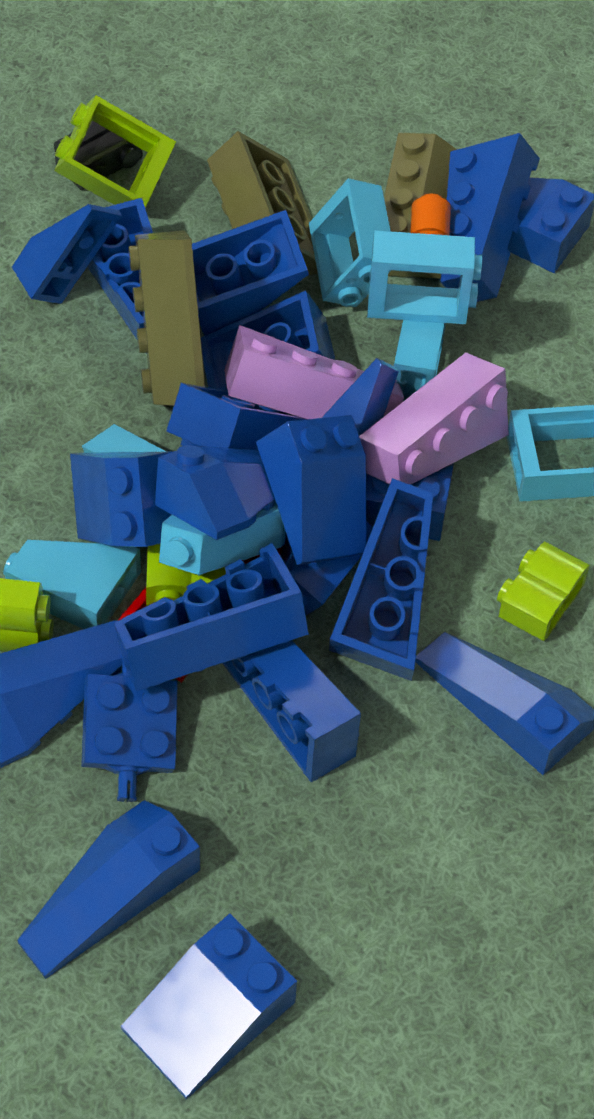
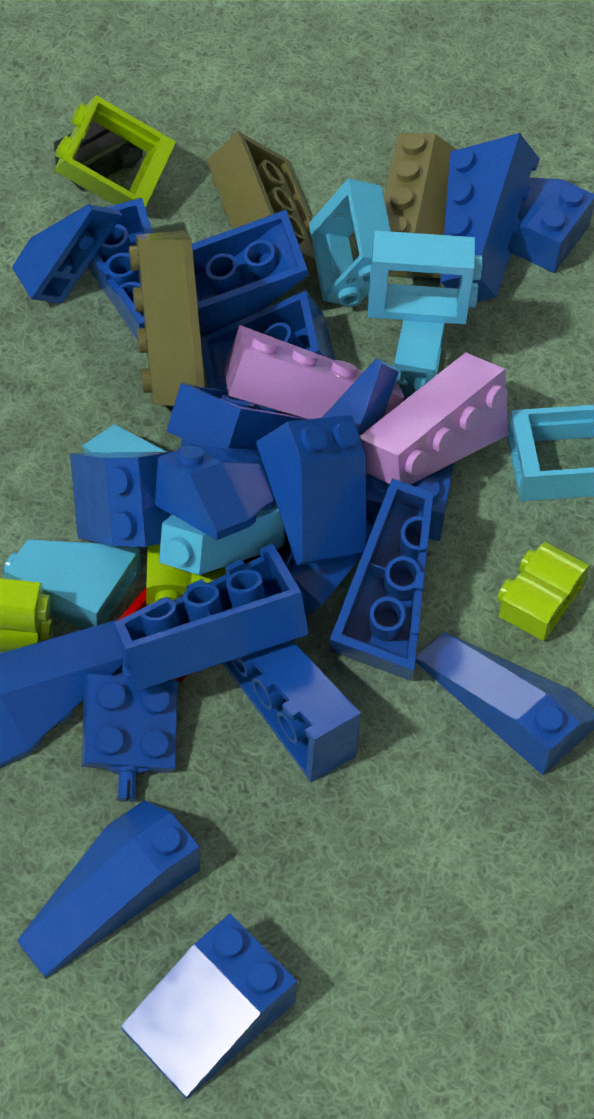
(431, 215): orange brick -> none

